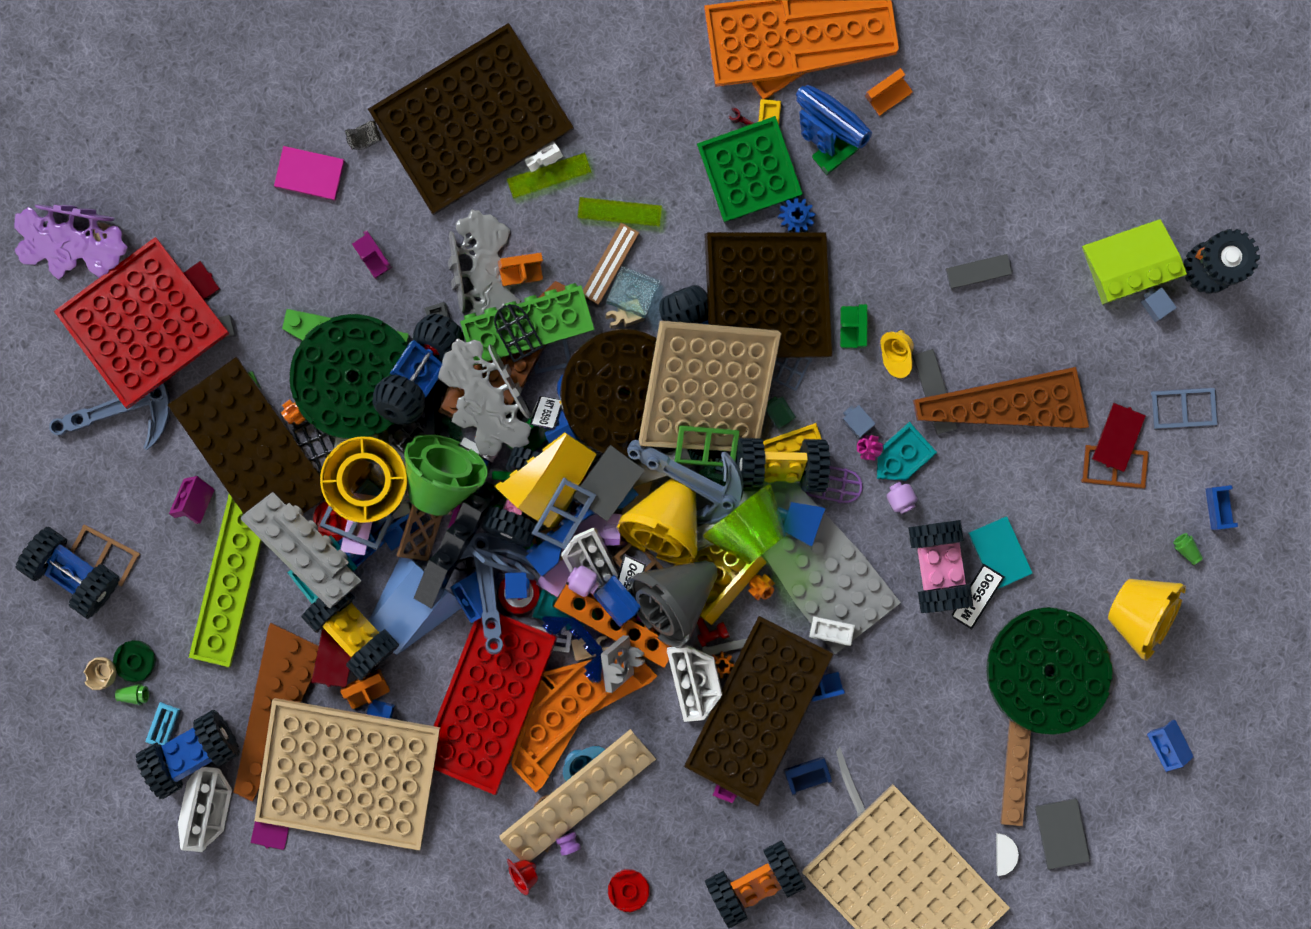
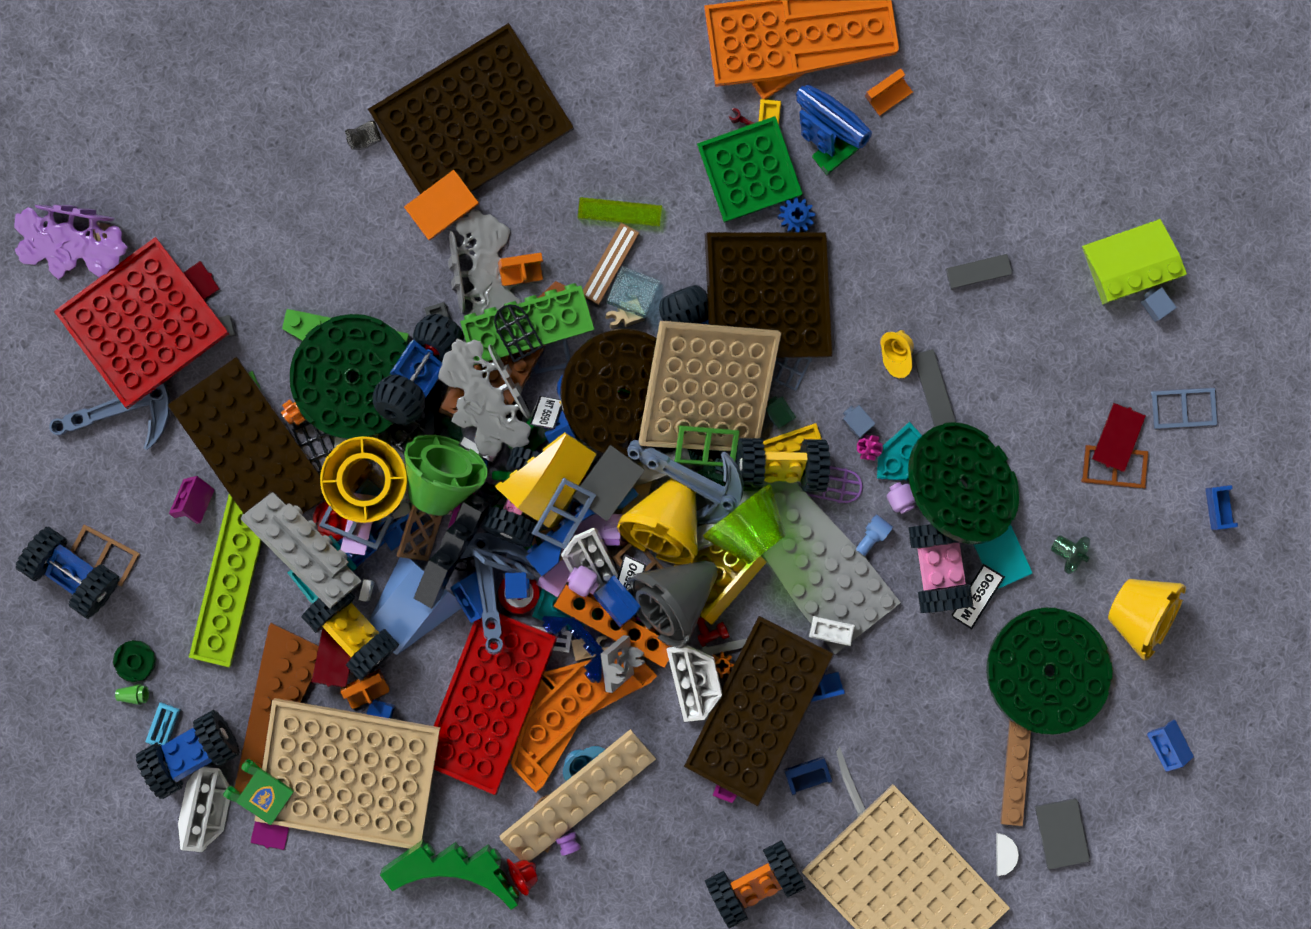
(94, 679): tan hair -> none
(262, 795): none -> green flag
(309, 173): dark pink tile -> none
(366, 590): none -> white tile
(372, 255): magenta panel -> none
(441, 205): none -> orange tile
(452, 862): none -> green arch
(546, 156): white plate -> none
(549, 175): clear neon green tile -> none
(629, 884): red tile -> none
(761, 587): orange gear -> none
(802, 521): blue torso -> none
(853, 326): green panel -> none
(876, 532): none -> medium blue pin
(961, 513): none -> dark green plate
(1034, 400): dark orange wing -> none
(1072, 552): none -> clear green piece
(1187, 547): bright green cone -> none
(1221, 261): black plate -> none

